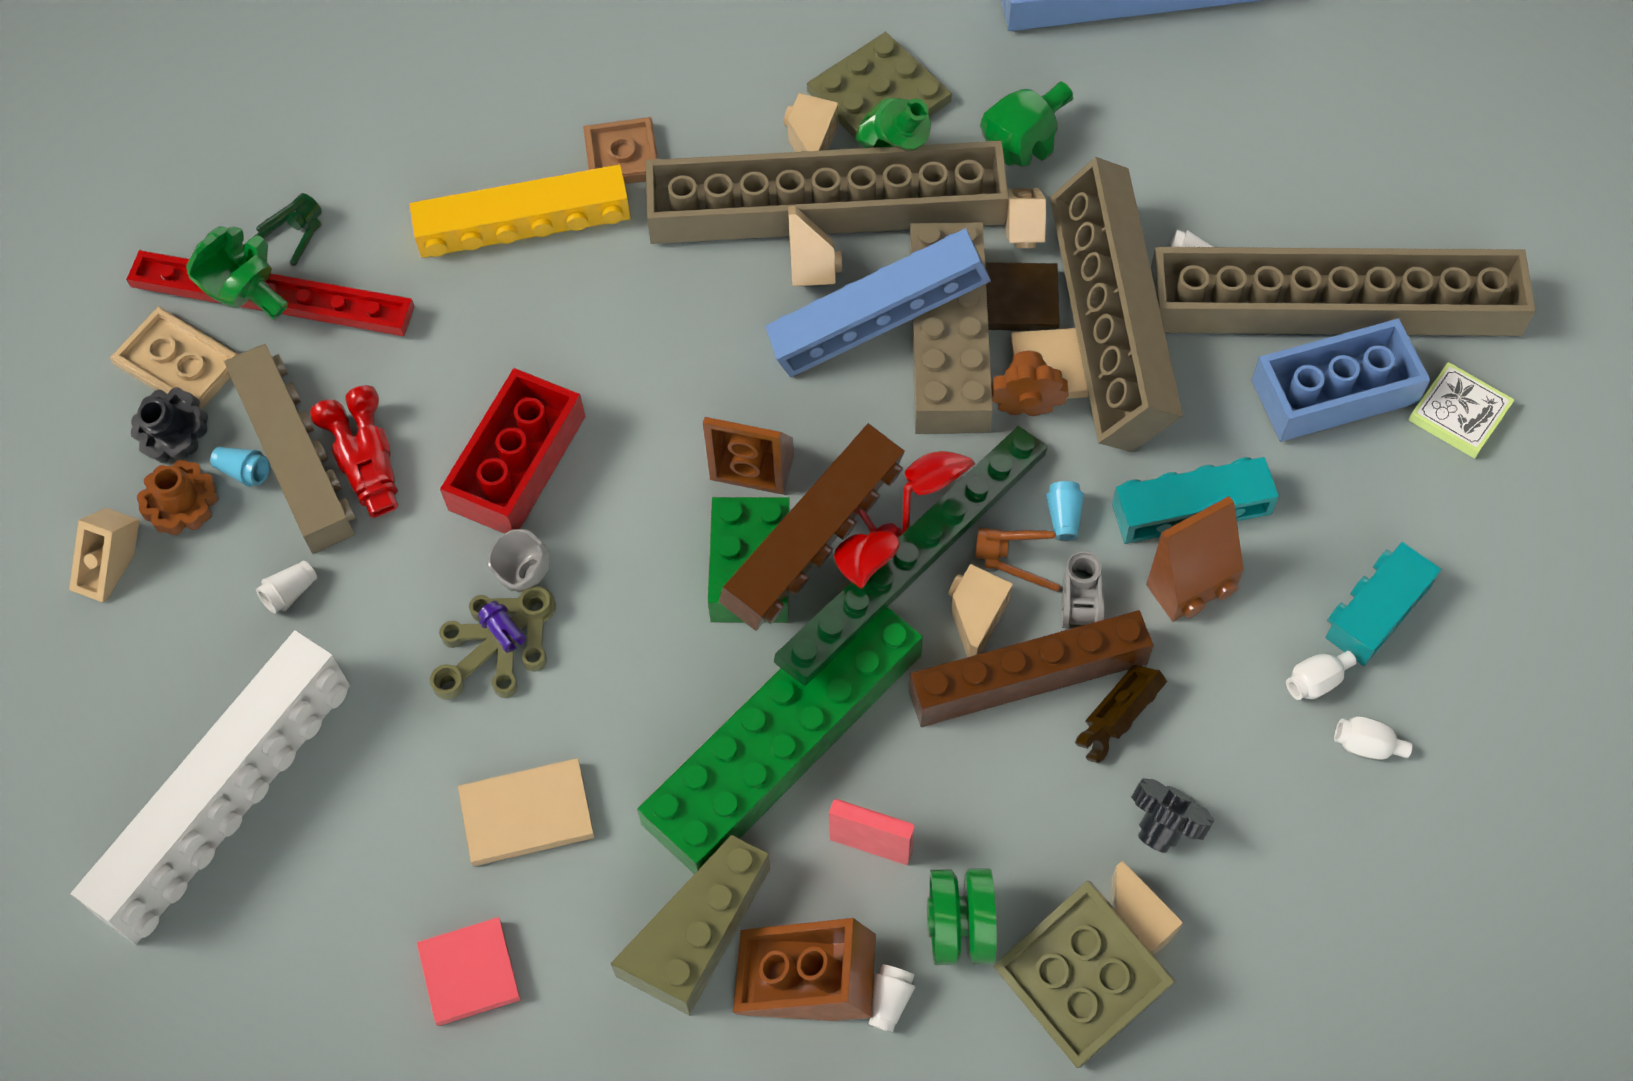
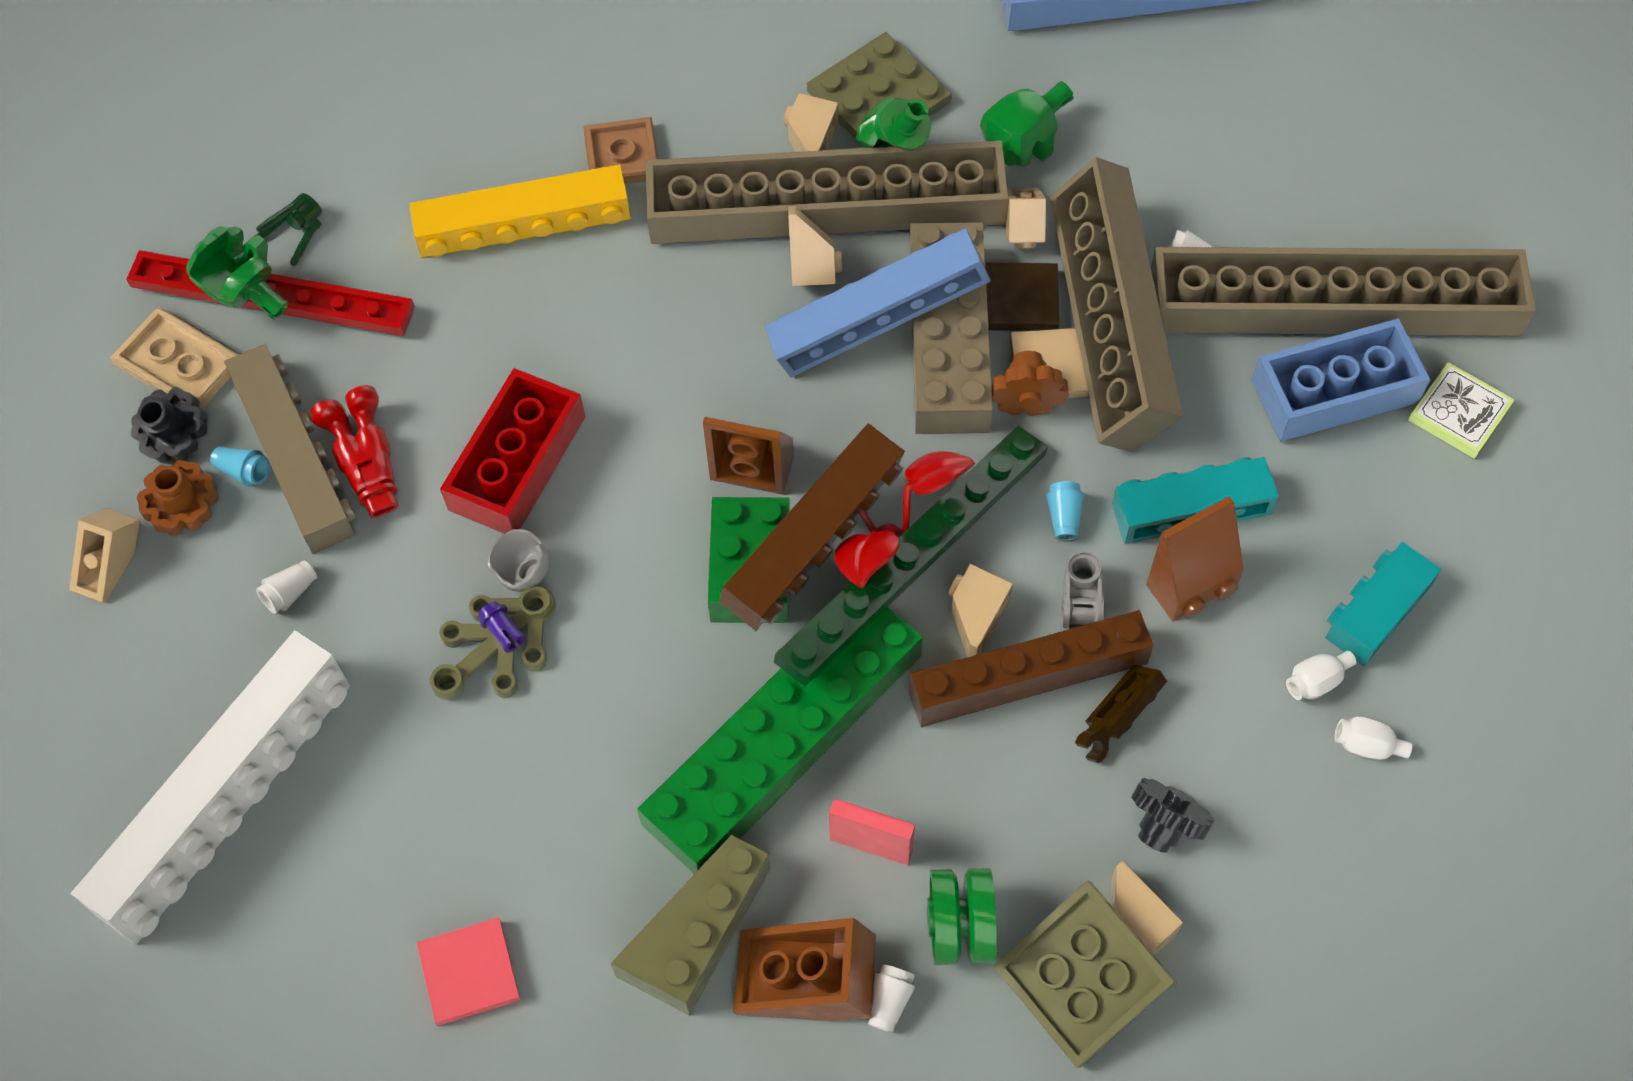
(525, 812): tan tile -> none
(995, 544): dark orange plant -> none

